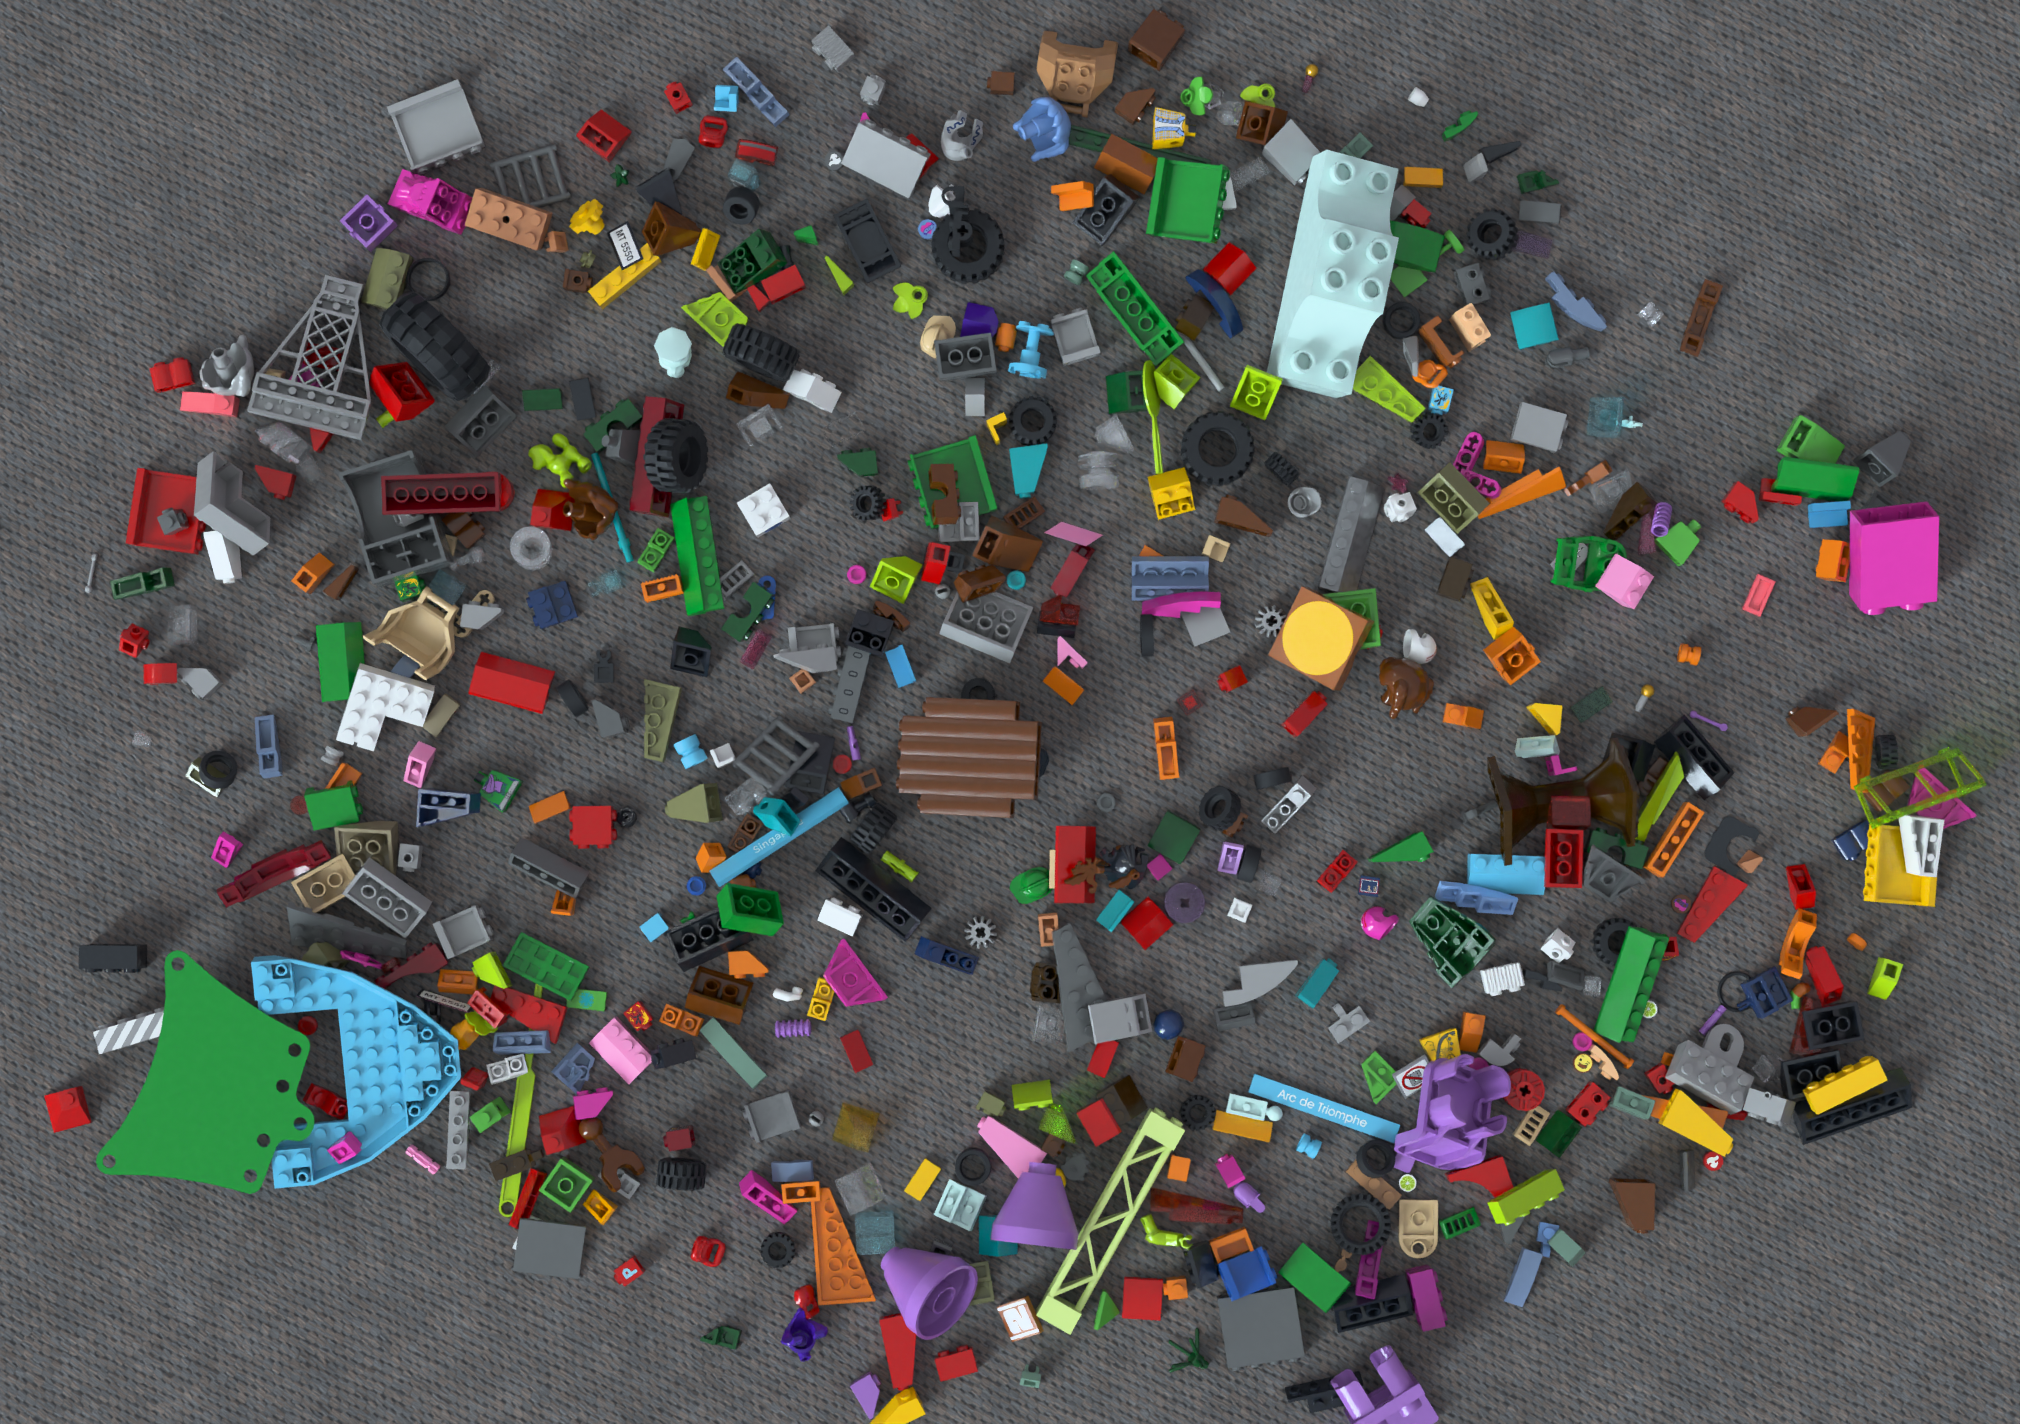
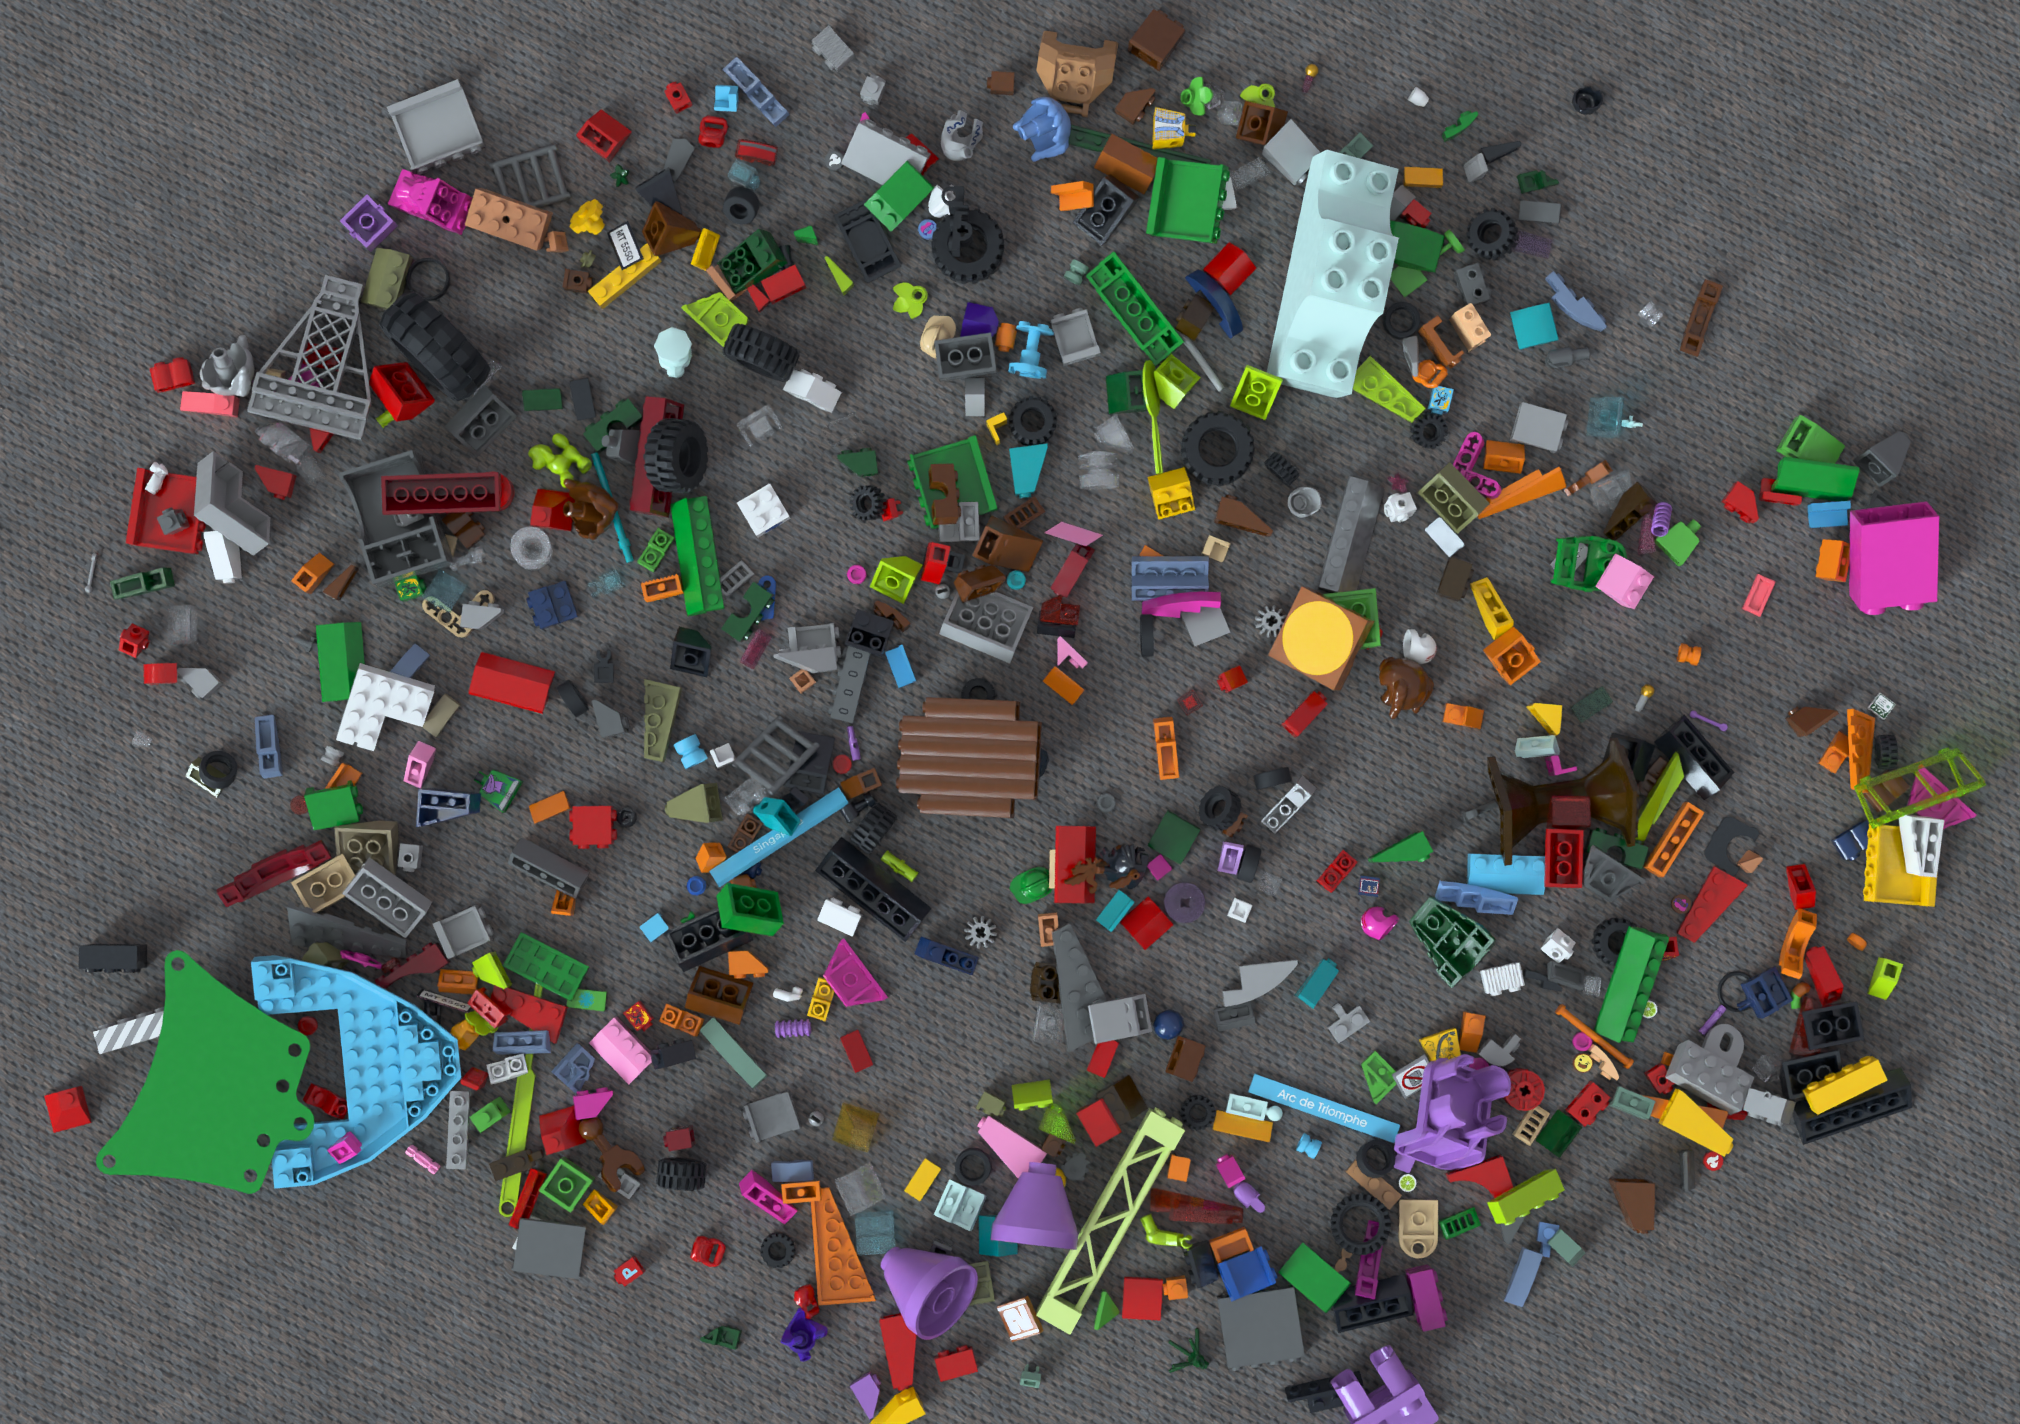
(156, 480): none -> white arm
(226, 849): dark pink slope -> none
(420, 632): tan piece -> none
(753, 392): reddish brown slope -> none
(899, 196): none -> green slope
(1587, 100): none -> black hair
(1881, 706): none -> tile

